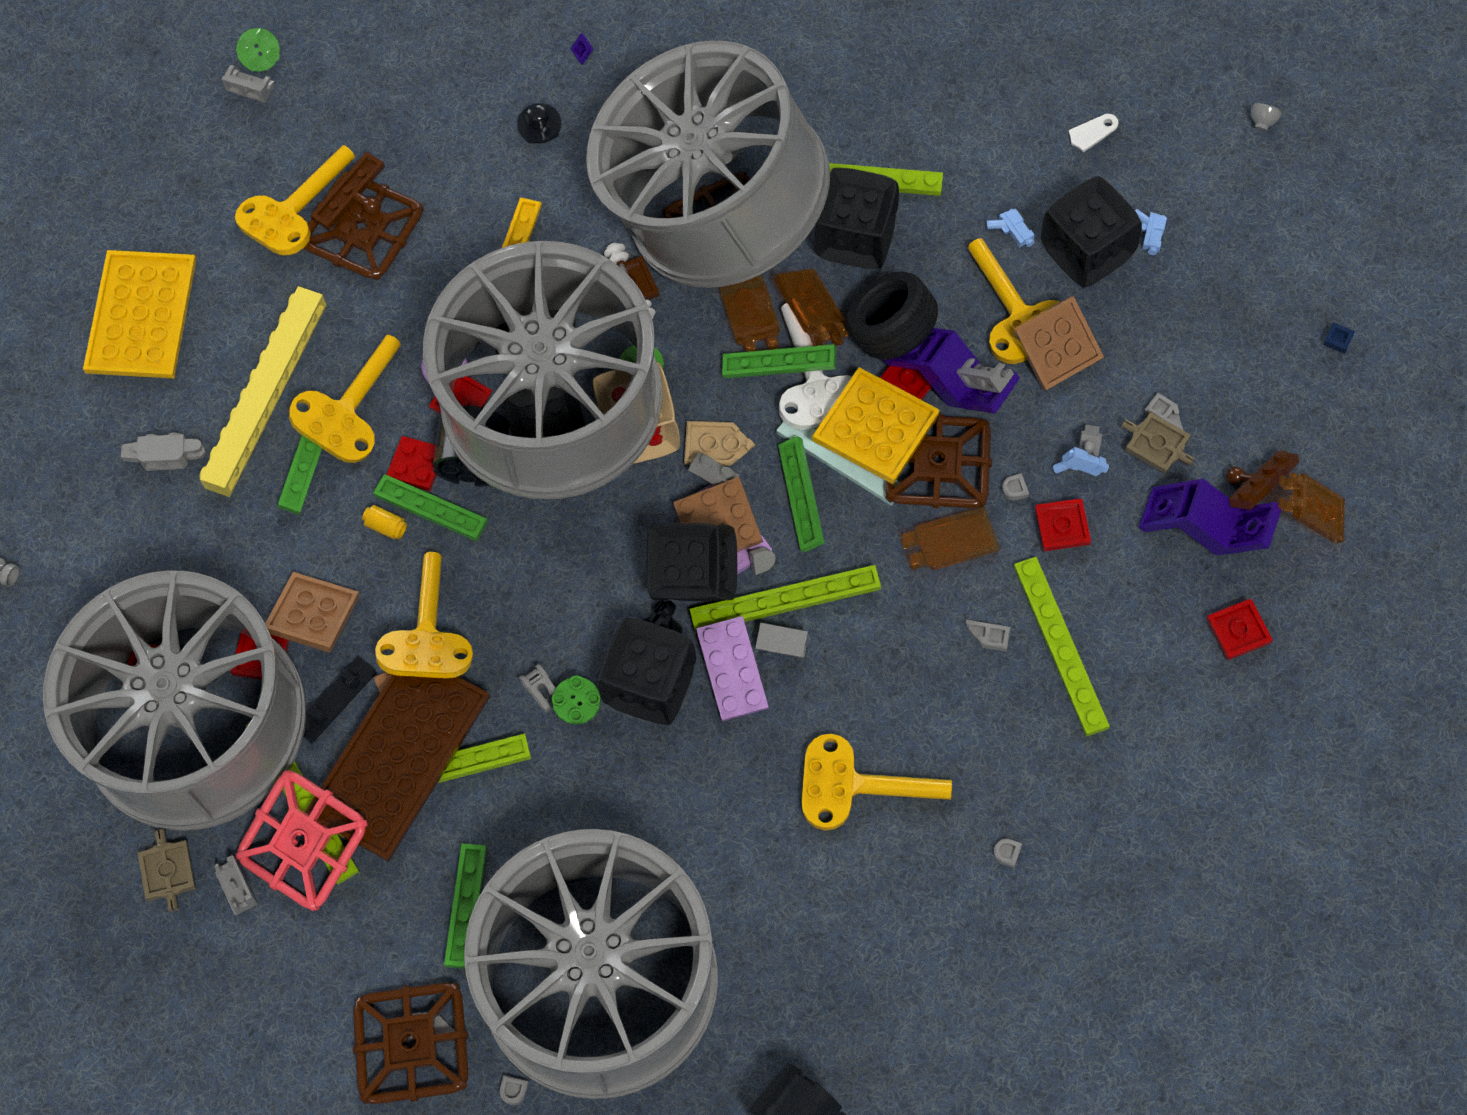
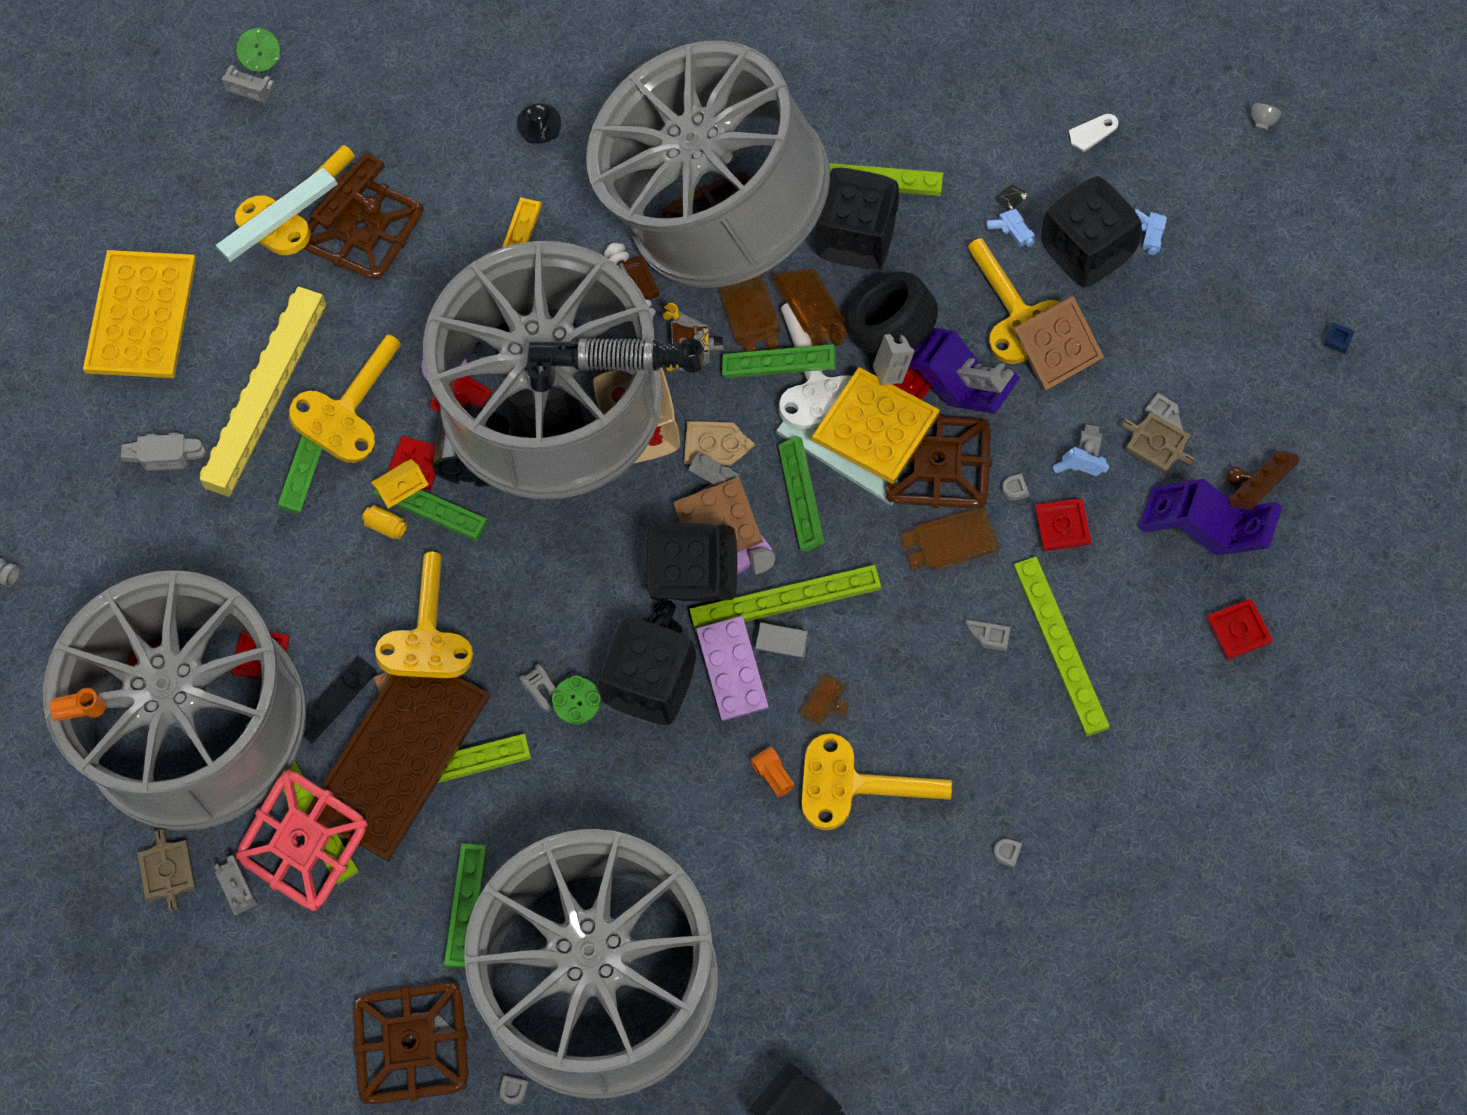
(76, 705): none -> orange piece
(276, 214): none -> light aqua tile
(311, 612): medium nougat plate -> none
(400, 483): none -> yellow panel
(582, 48): dark purple slope -> none
(589, 354): none -> black piece
(687, 327): none -> torso
(769, 766): none -> orange piece
(824, 701): none -> clear orange plate
(892, 360): none -> light grey hinge
(1011, 197): none -> clear smoke tile
(1314, 506): clear orange tile -> none

